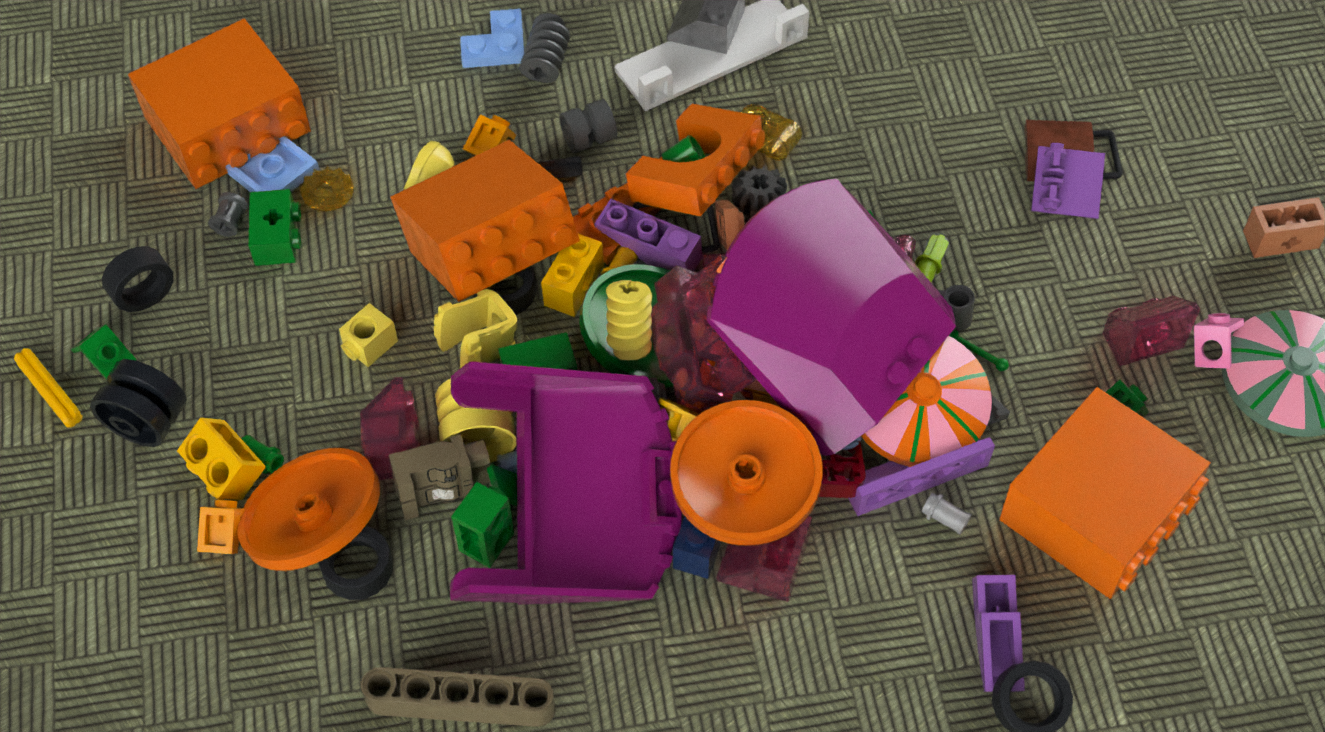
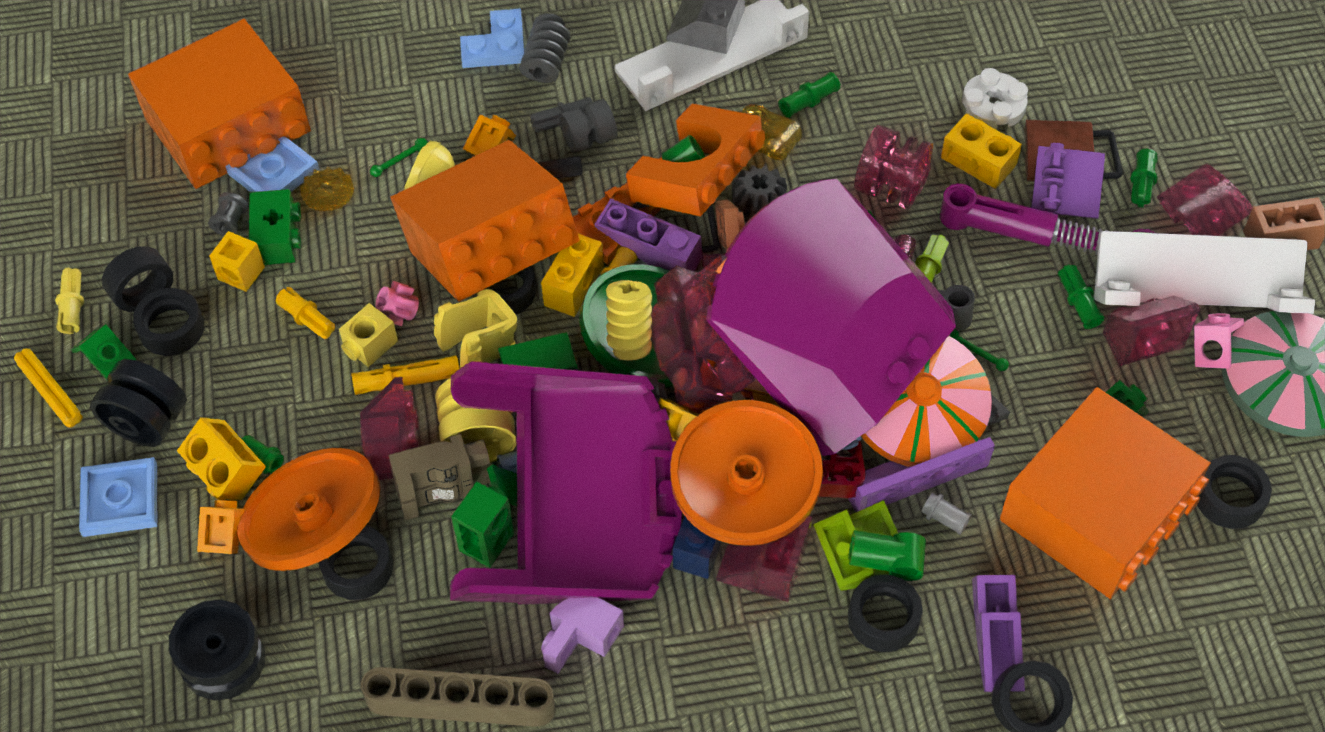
(69, 301): none -> light yellow axle
(118, 497): none -> light blue plate
(160, 302): none -> black tyre
(217, 649): none -> black wheel
(237, 261): none -> yellow brick
(305, 312): none -> yellow axle
(376, 170): none -> green hinge
(397, 302): none -> bright pink gear
(412, 374): none -> yellow pin
(550, 118): none -> dark grey axle
(580, 621): none -> lavender brick
(809, 94): none -> green pin
(836, 535): none -> lime slope
(885, 586): none -> black tyre
(898, 168): none -> clear pink wheel
(899, 554): none -> green piece
(965, 209): none -> magenta piece
(981, 150): none -> yellow brick
(1000, 86): none -> white plate
(1080, 296): none -> green axle
(1144, 177): none -> green axle
(1202, 270): none -> white bracket
(1205, 202): none -> clear pink slope
(1248, 473): none -> black tyre

